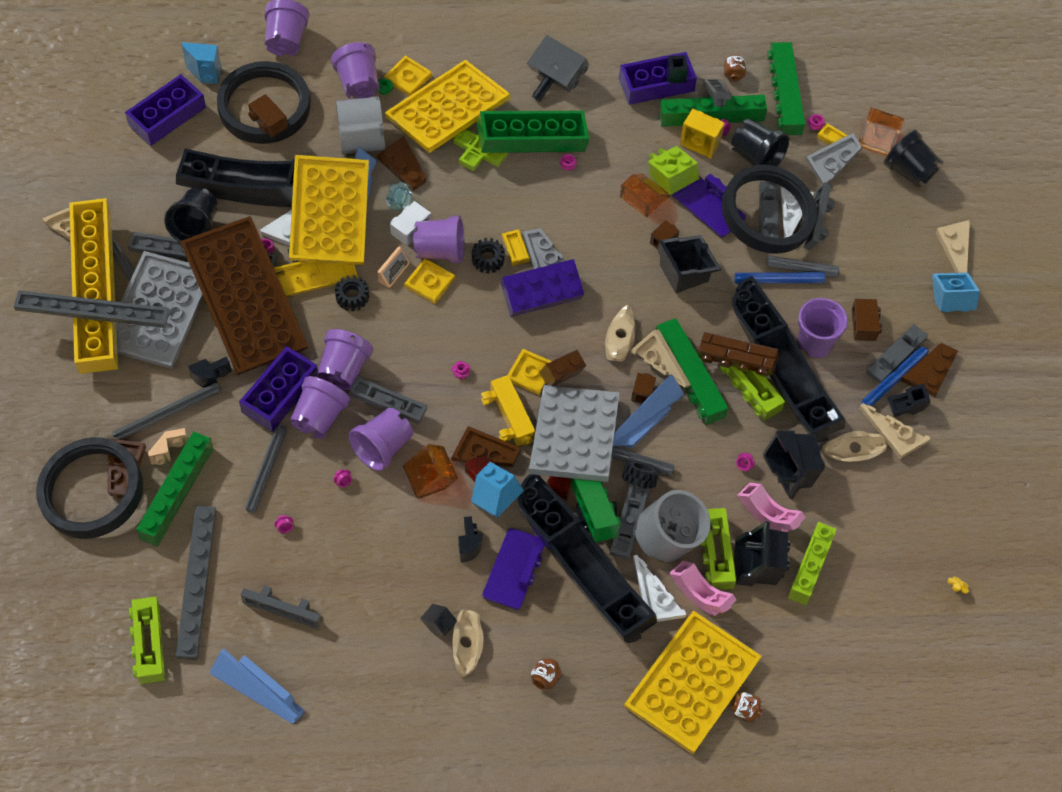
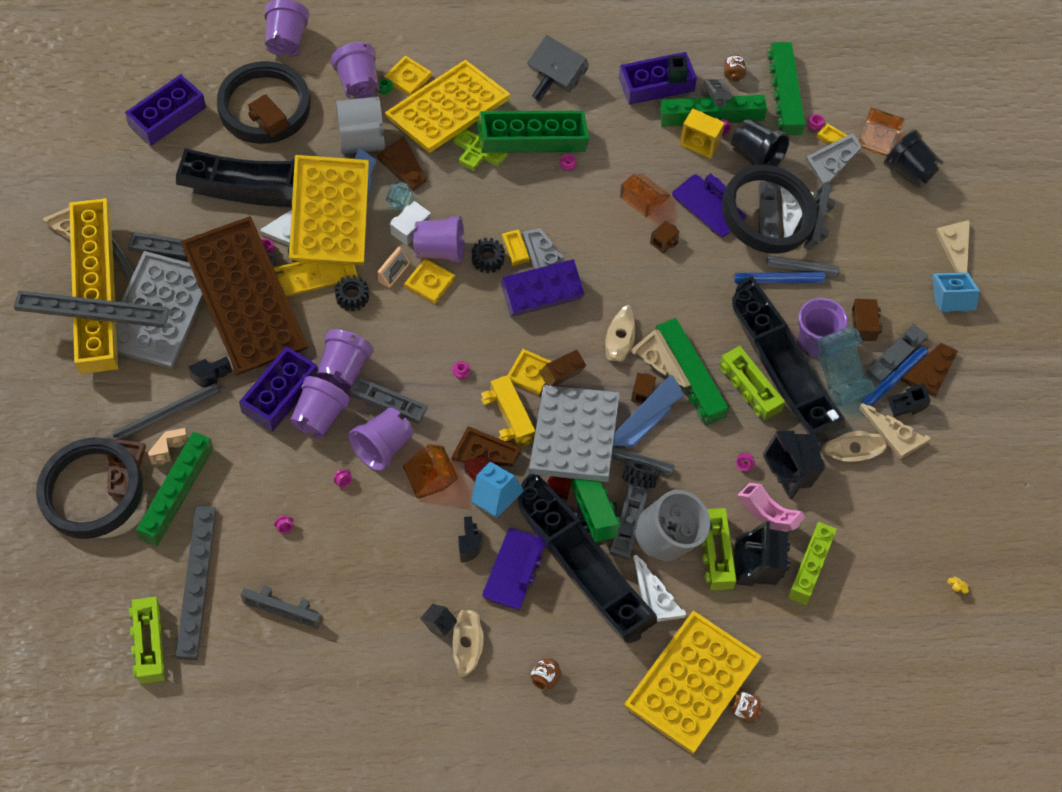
(191, 214): black piece -> none
(203, 61): dark azure slope -> none
(256, 685): medium blue wedge -> none
(265, 469): dark grey axle -> none
(672, 169): lime hinge -> none
(686, 262): black piece -> none
(699, 590): bright pink arch -> none
(738, 354): reddish brown brick -> none
(843, 366): none -> clear light blue plate

